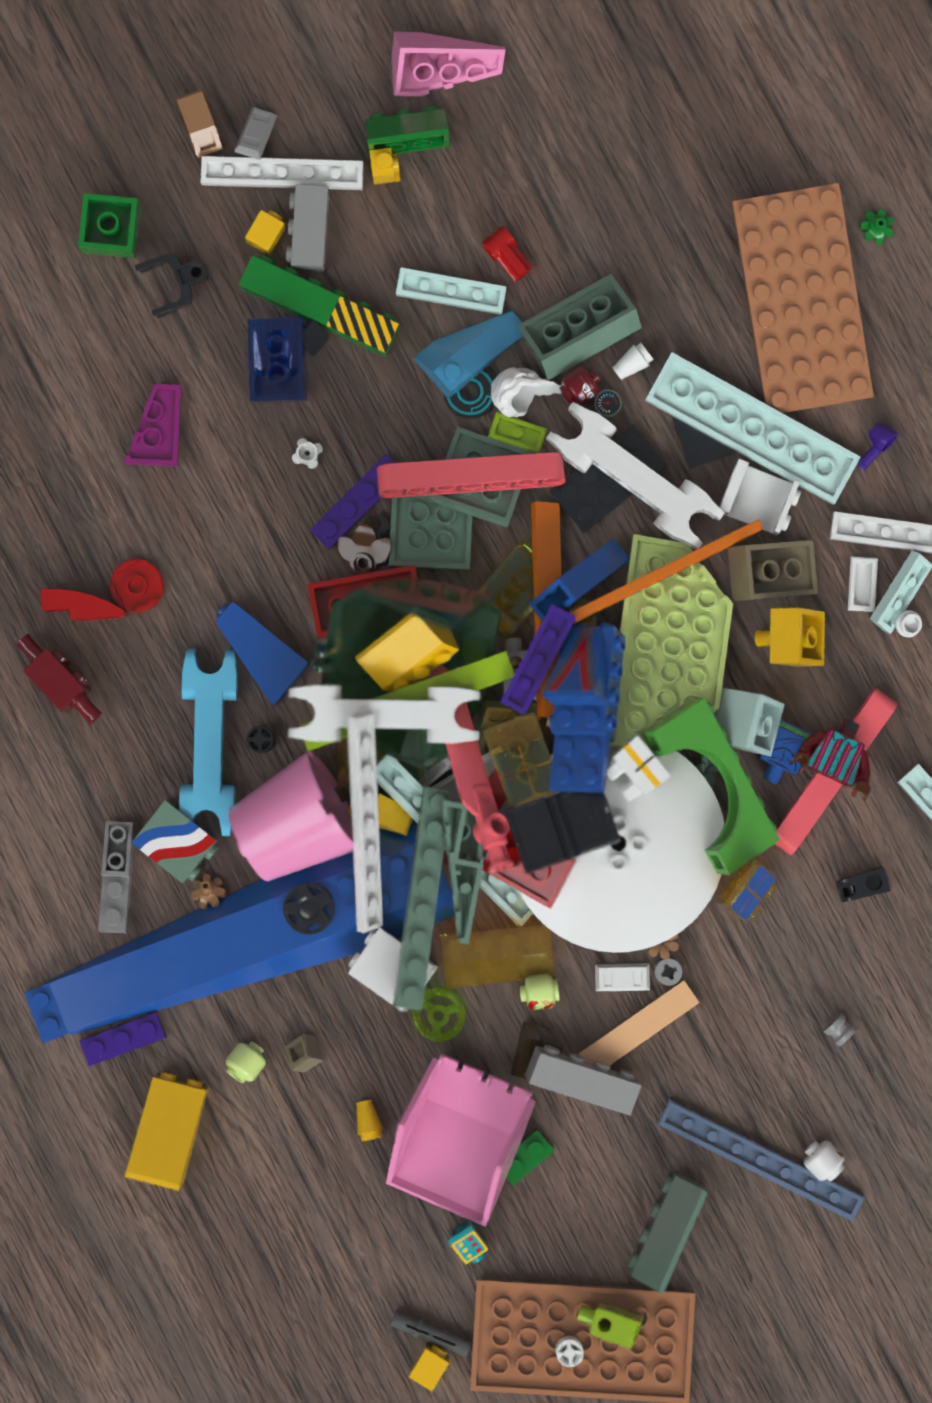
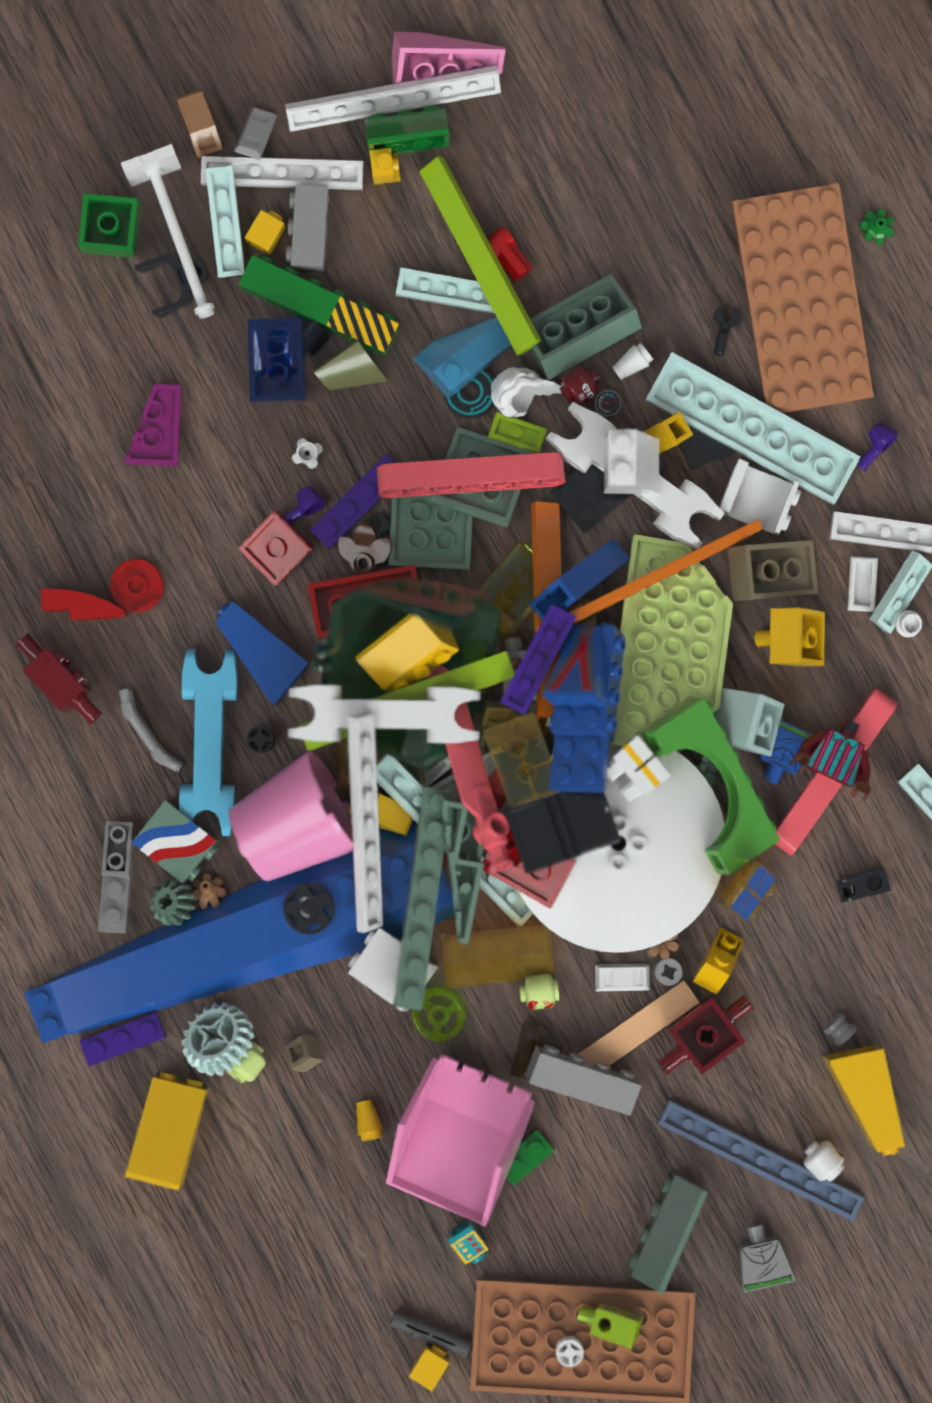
(131, 714): none -> light grey piece
(152, 167): none -> white tile
(172, 902): none -> sand green gear
(216, 1055): none -> light aqua gear
(225, 221): none -> light aqua plate
(275, 548): none -> tile
(308, 503): none -> dark purple bar
(349, 369): none -> olive slope
(393, 98): none -> white tile
(480, 255): none -> lime tile
(631, 462): none -> white slope
(670, 431): none -> yellow brick
(718, 961): none -> yellow slope
(723, 1039): none -> dark red brick
(724, 328): none -> black bar
(762, 1261): none -> light grey torso
(868, 1091): none -> yellow slope

